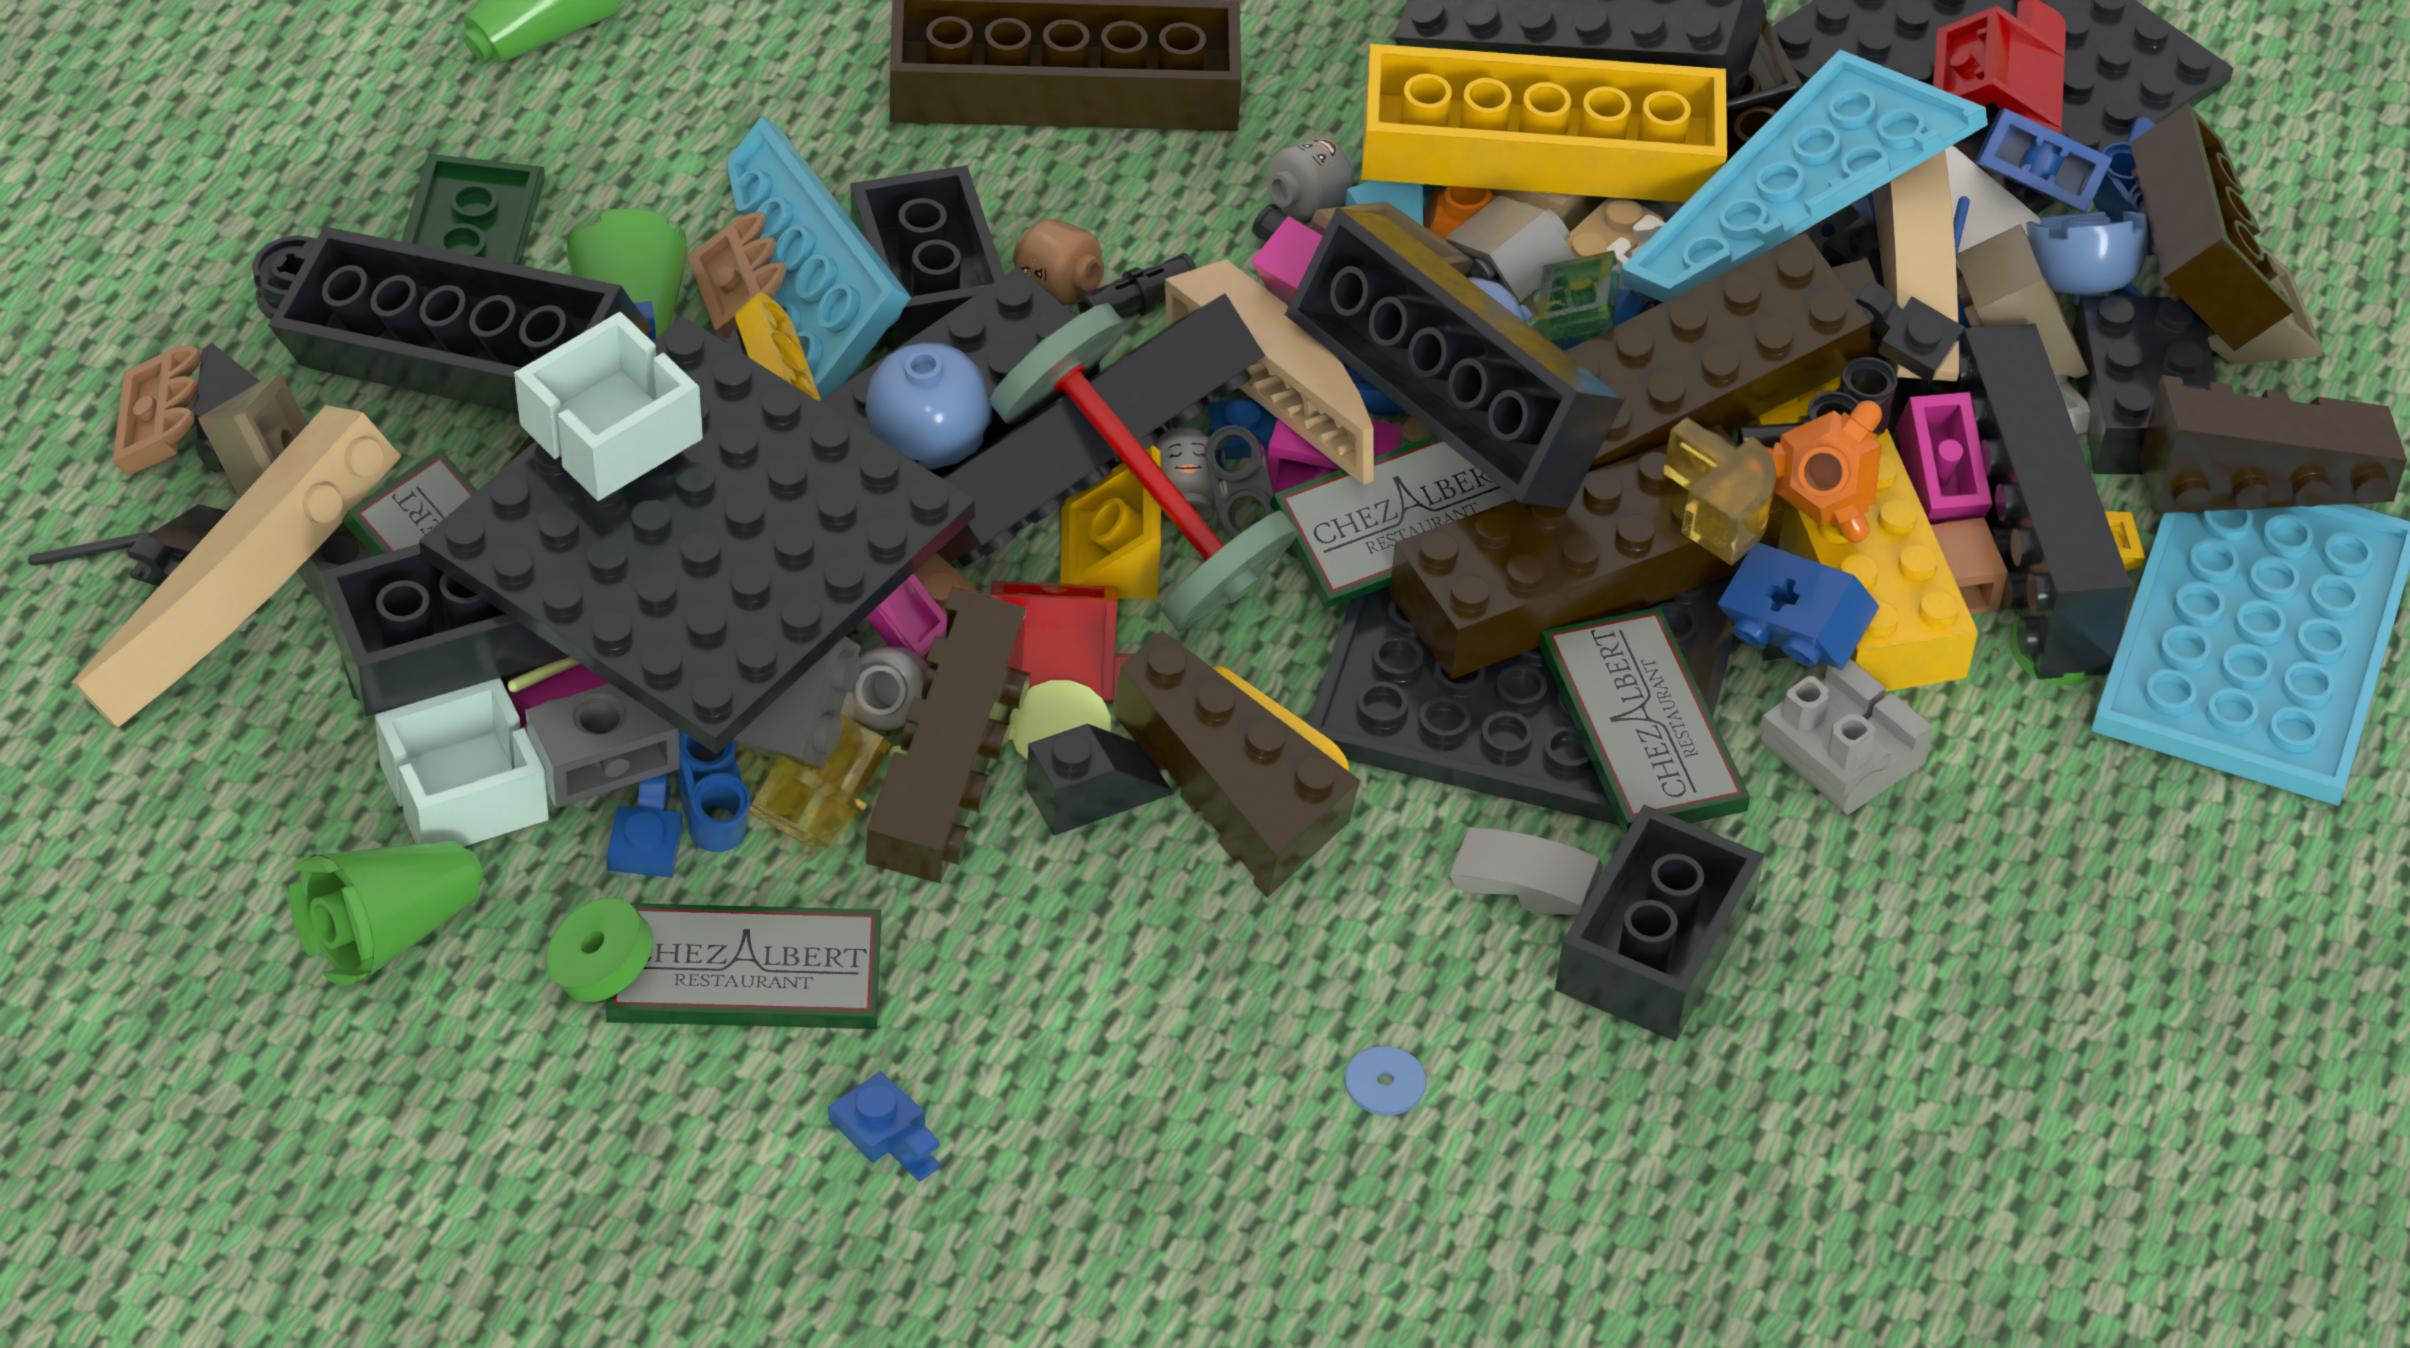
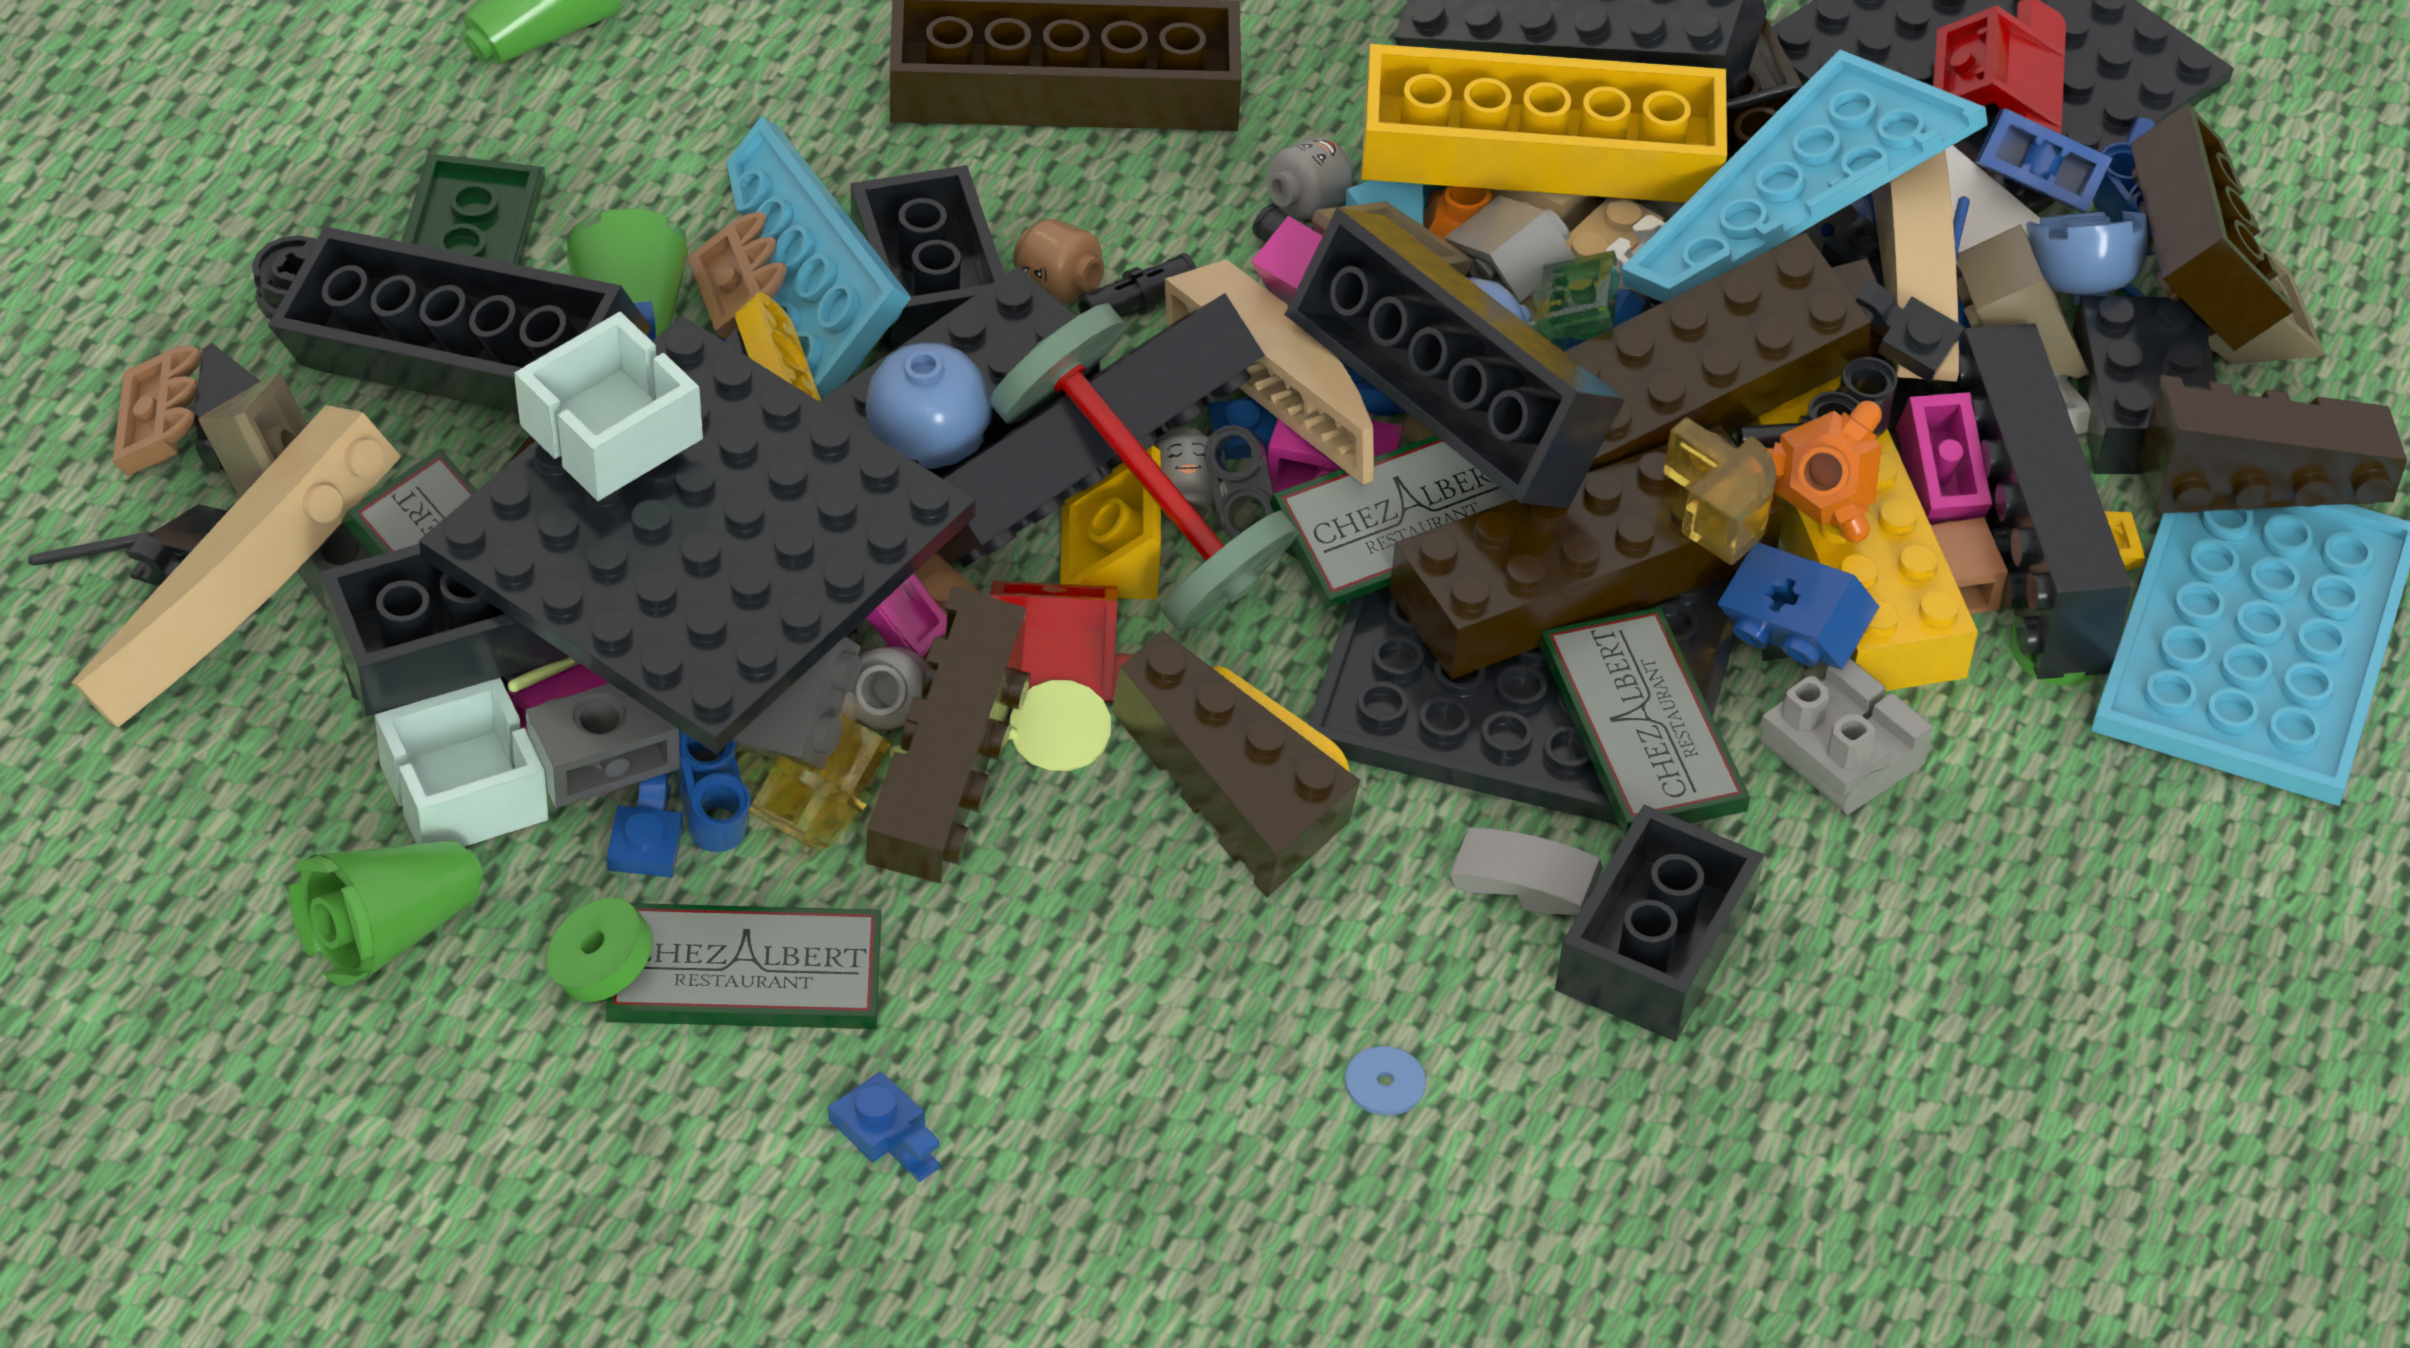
(1089, 777): black slope -> none

